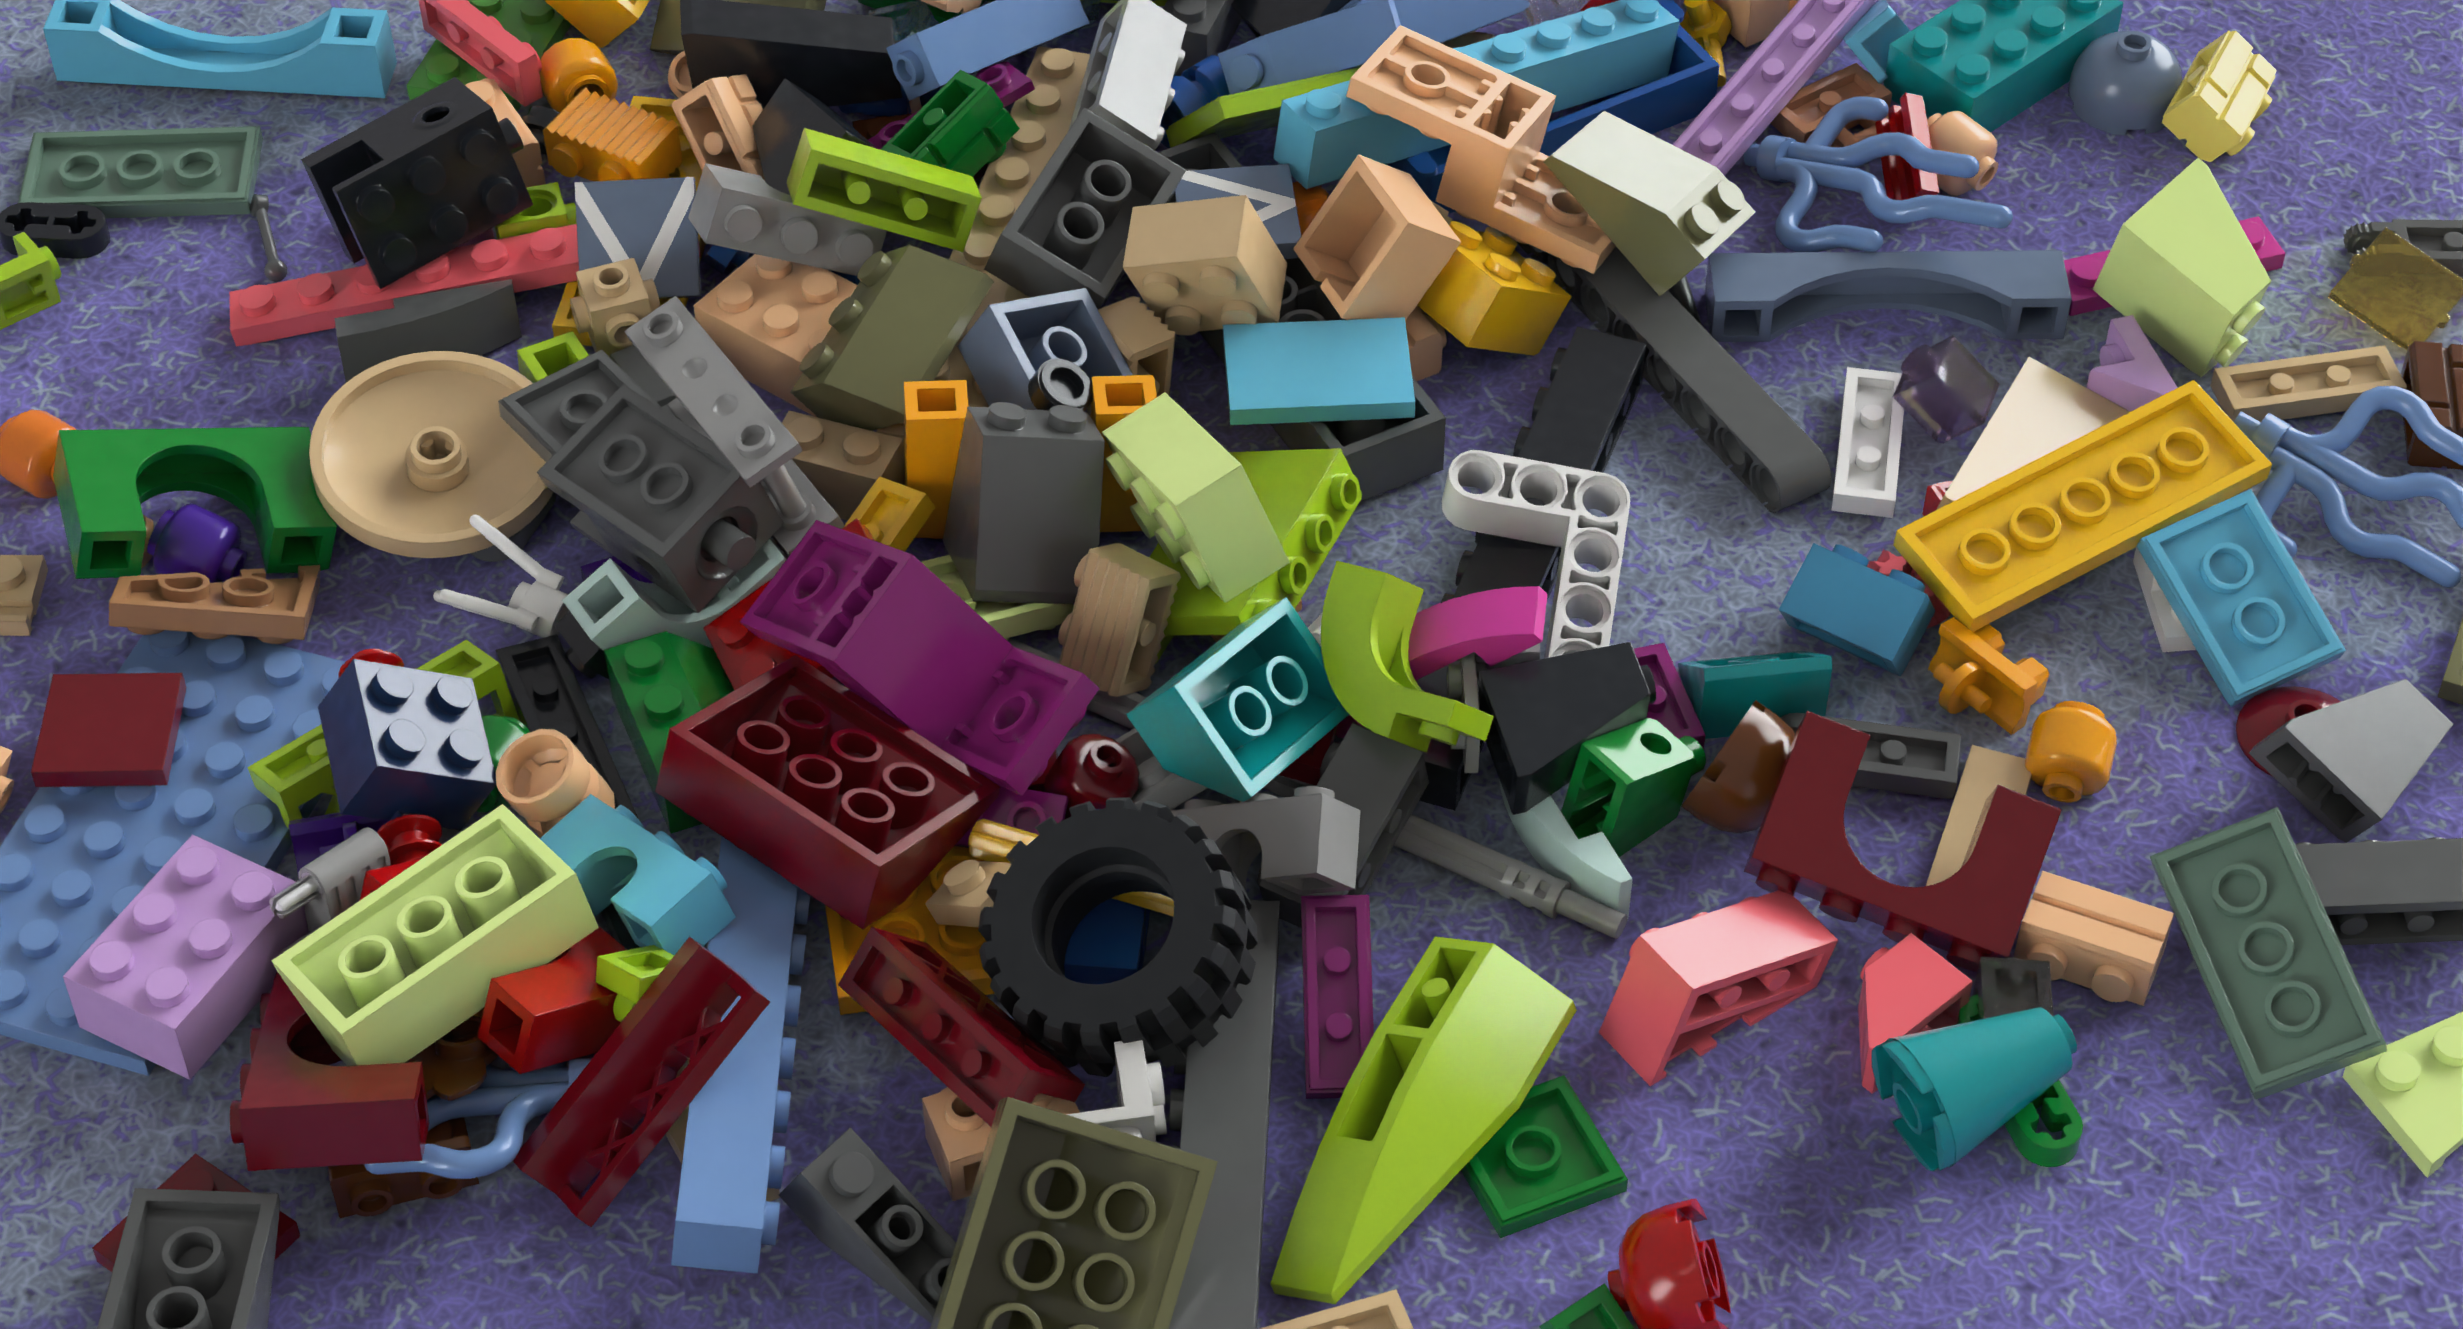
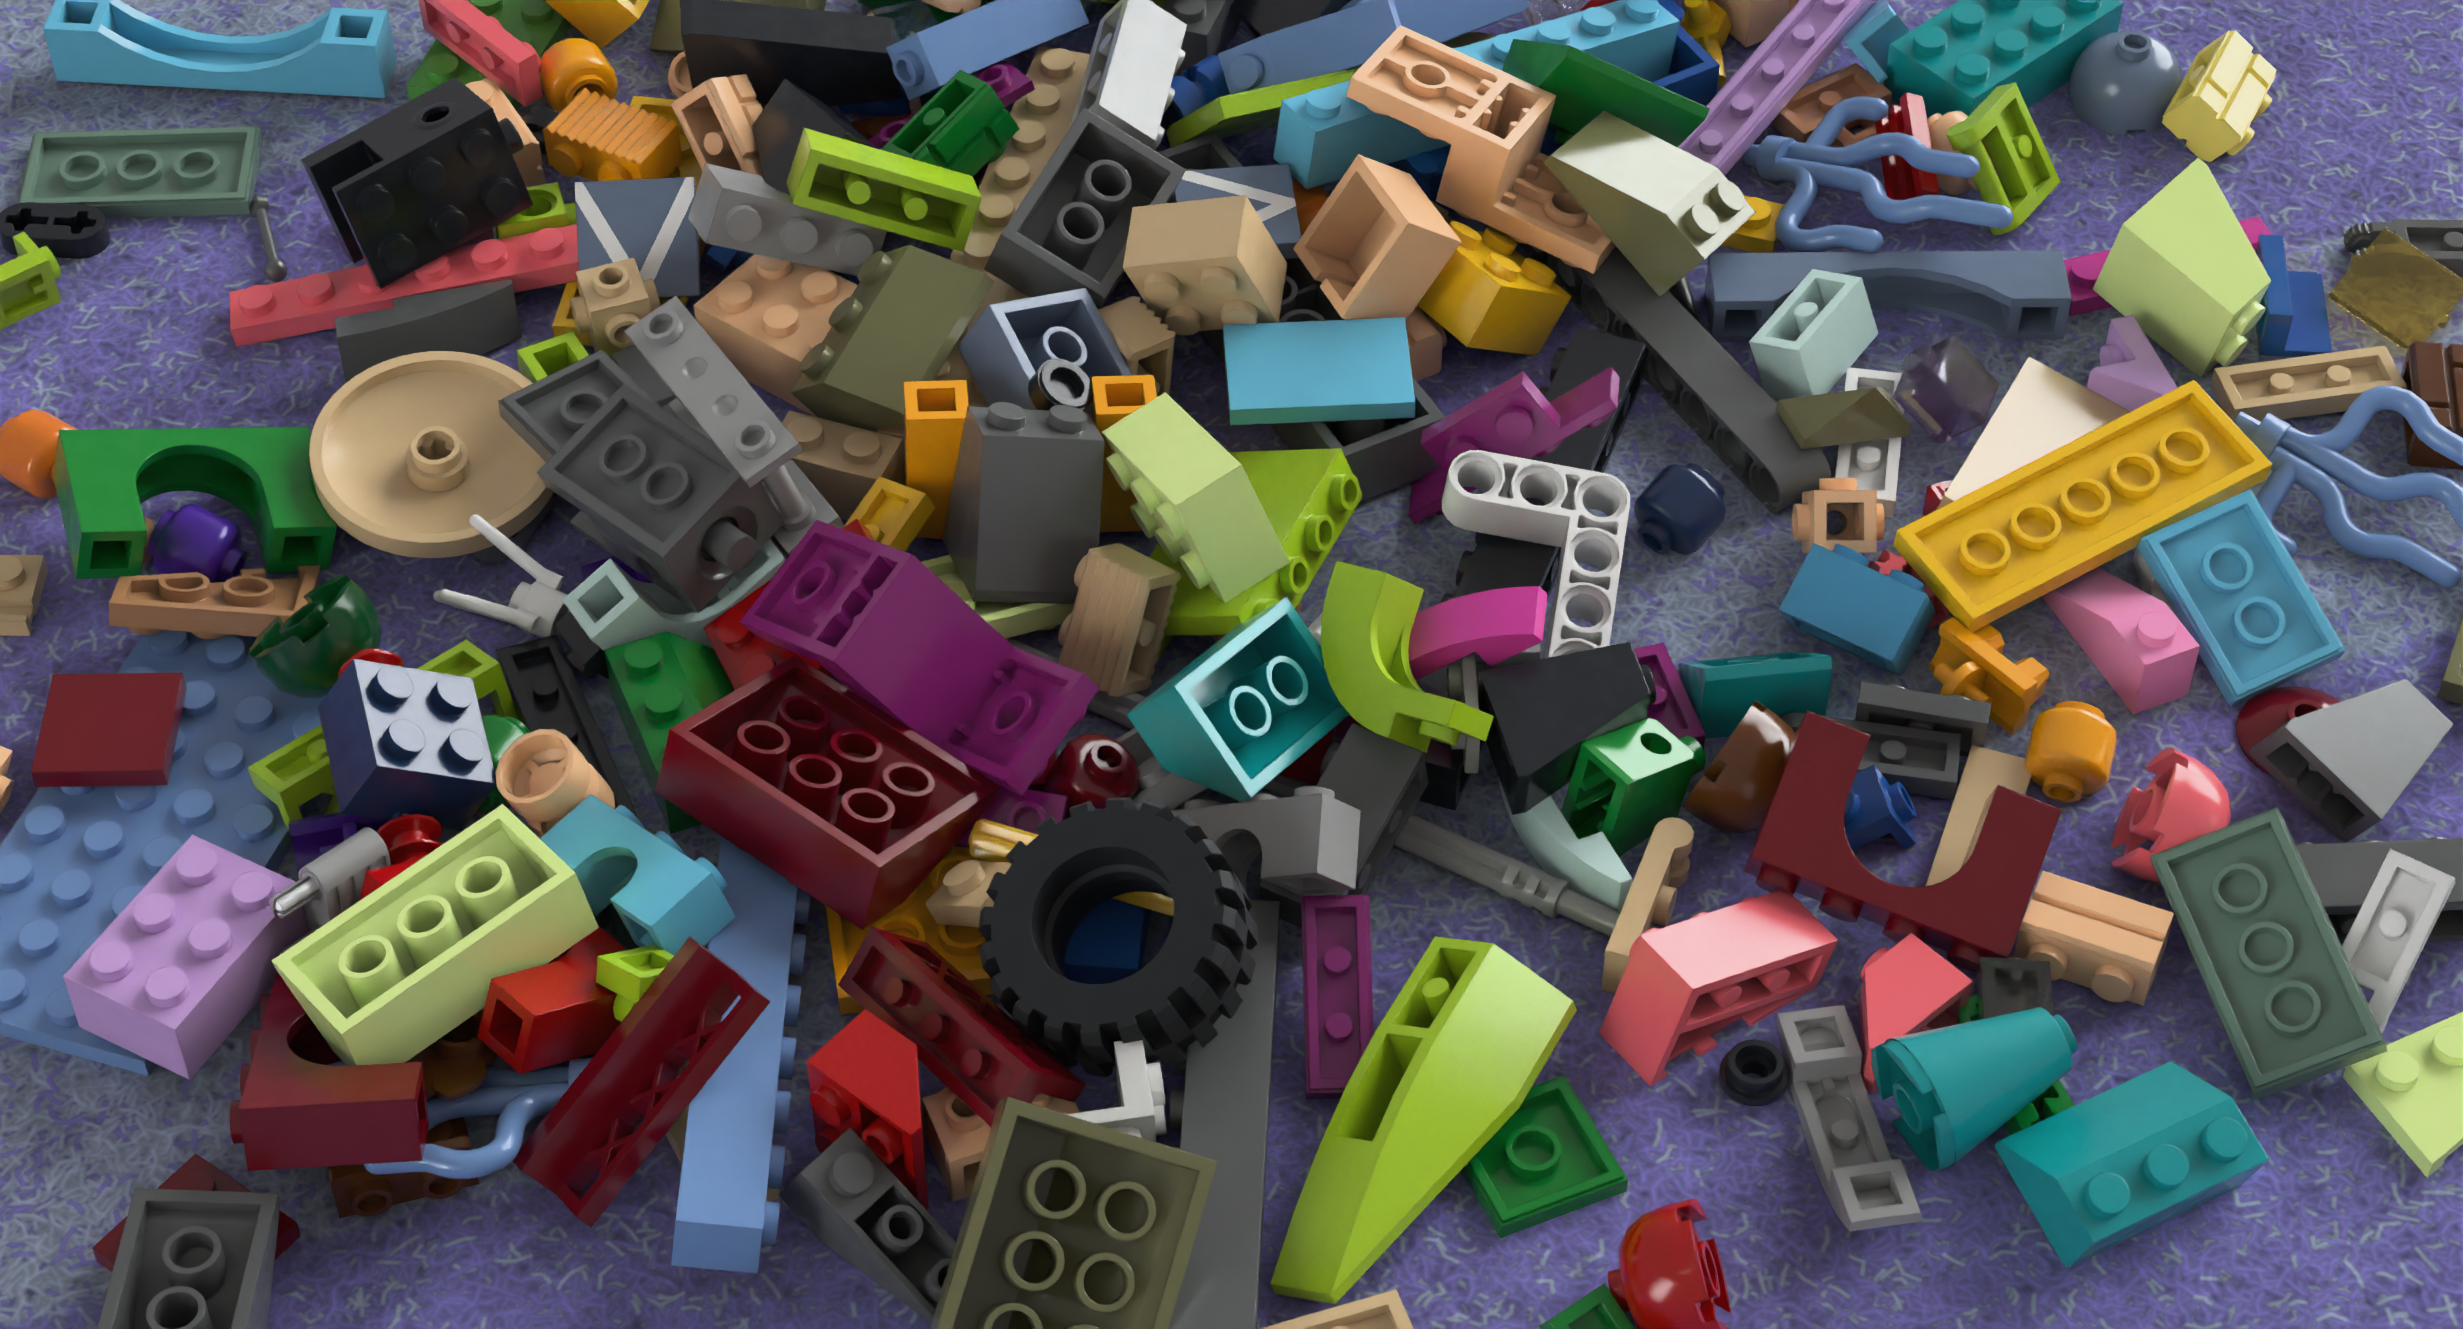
(318, 639): none -> dark green cylinder
(873, 1085): none -> red slope
(1510, 422): none -> magenta bracket
(1590, 86): none -> green slope
(1650, 895): none -> tan plate
(1680, 509): none -> dark blue head
(1756, 1058): none -> black plate
(1759, 231): none -> yellow plate
(1814, 336): none -> light aqua brick
(1840, 1121): none -> light grey slope
(1843, 417): none -> olive slope
(1860, 513): none -> light nougat brick
(1877, 809): none -> blue bracket
(1924, 710): none -> dark grey plate
(2015, 151): none -> lime plate
(2128, 638): none -> bright pink slope
(2130, 1160): none -> teal slope
(2175, 808): none -> coral cylinder
(2294, 304): none -> blue panel
(2394, 928): none -> white plate

